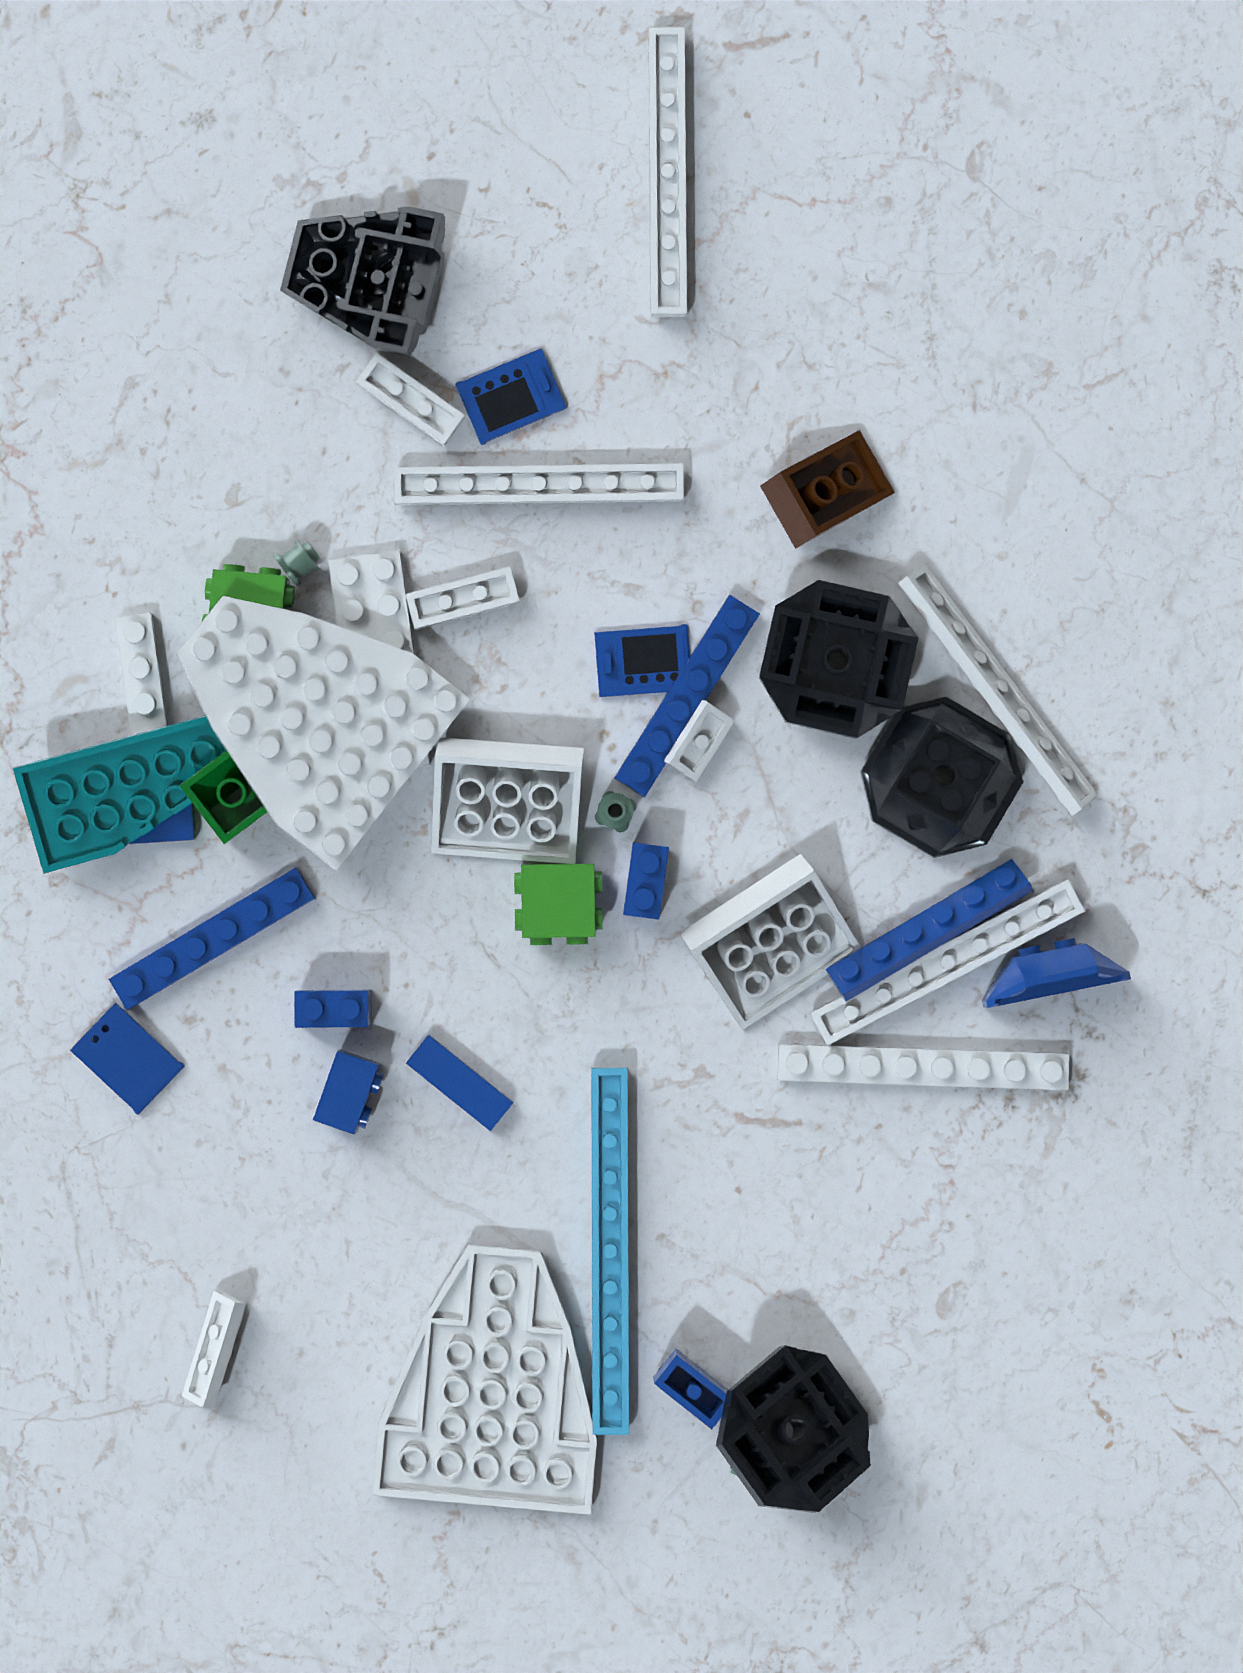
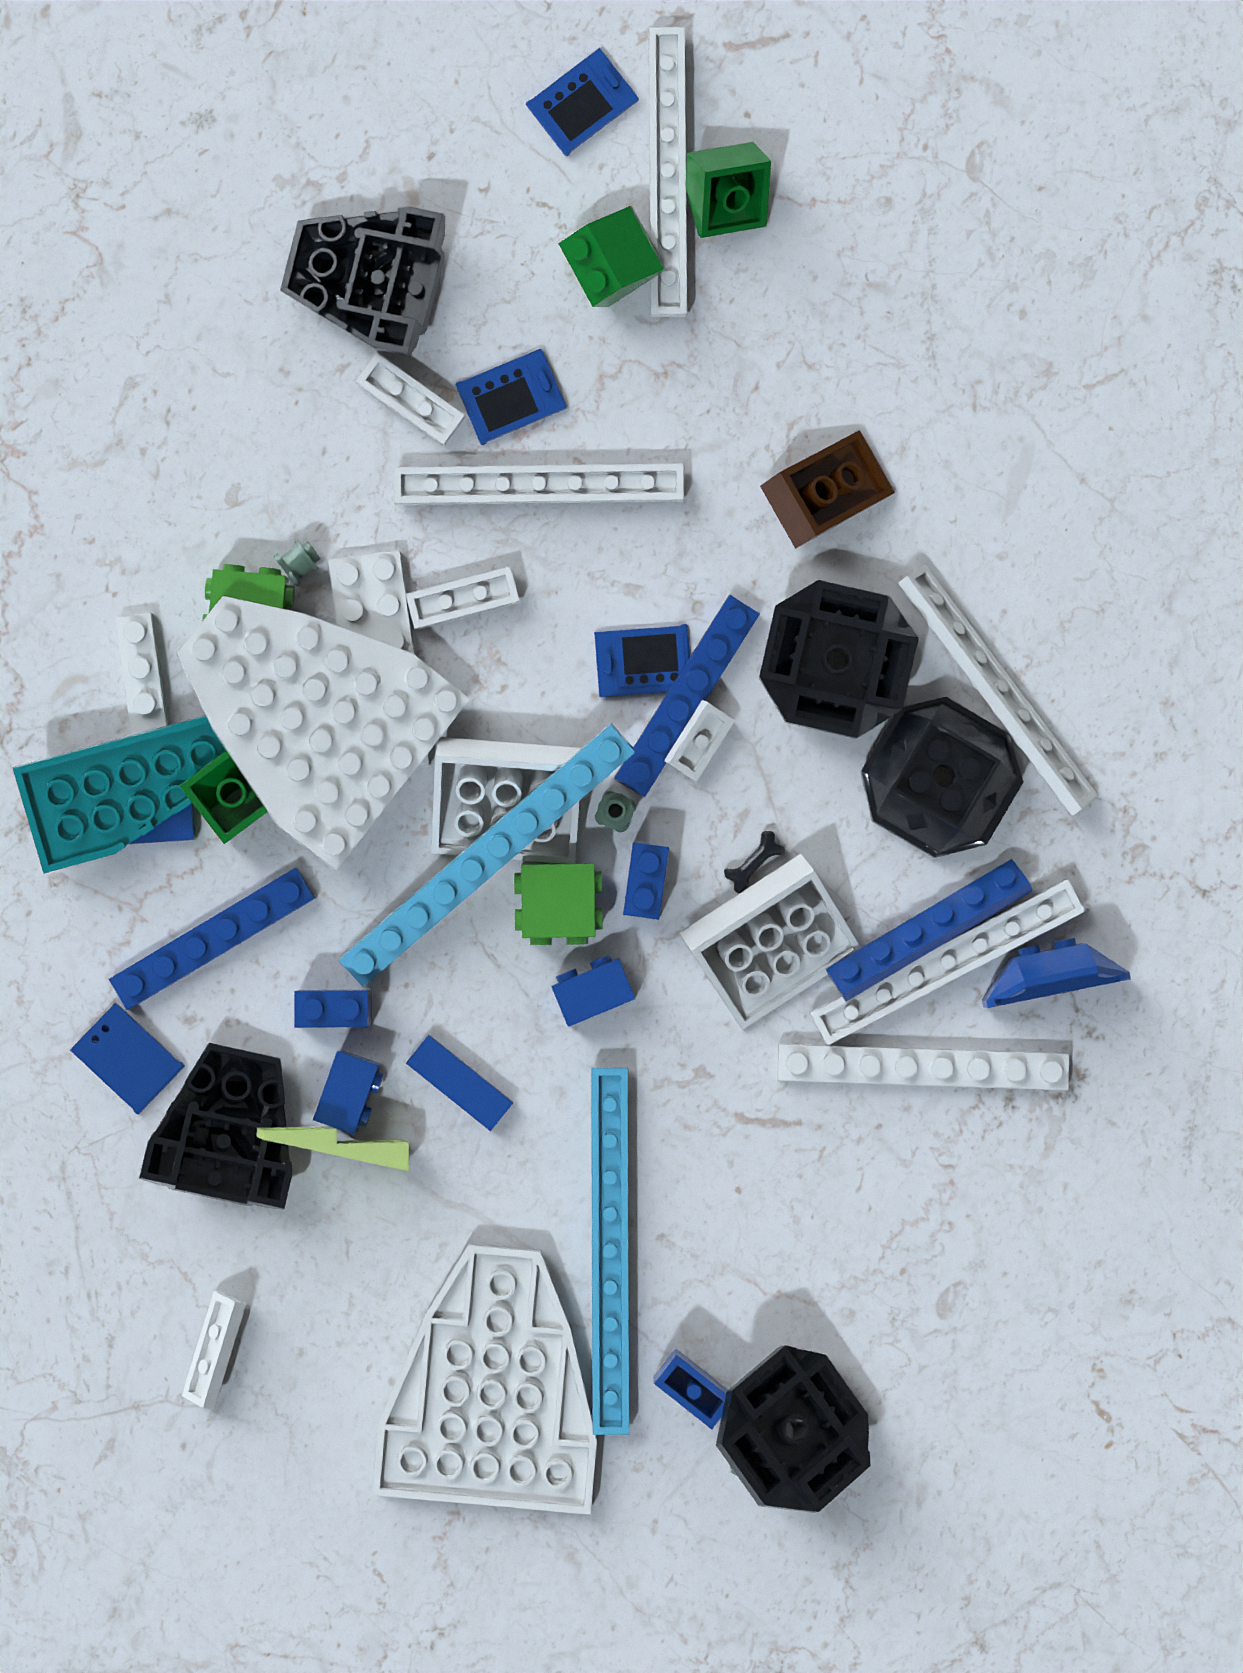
(210, 1132): none -> black wedge
(324, 1139): none -> yellowish green slope
(487, 854): none -> medium azure plate
(582, 102): none -> blue container
(592, 991): none -> blue brick
(612, 257): none -> green slope
(728, 188): none -> green slope
(766, 849): none -> black piece

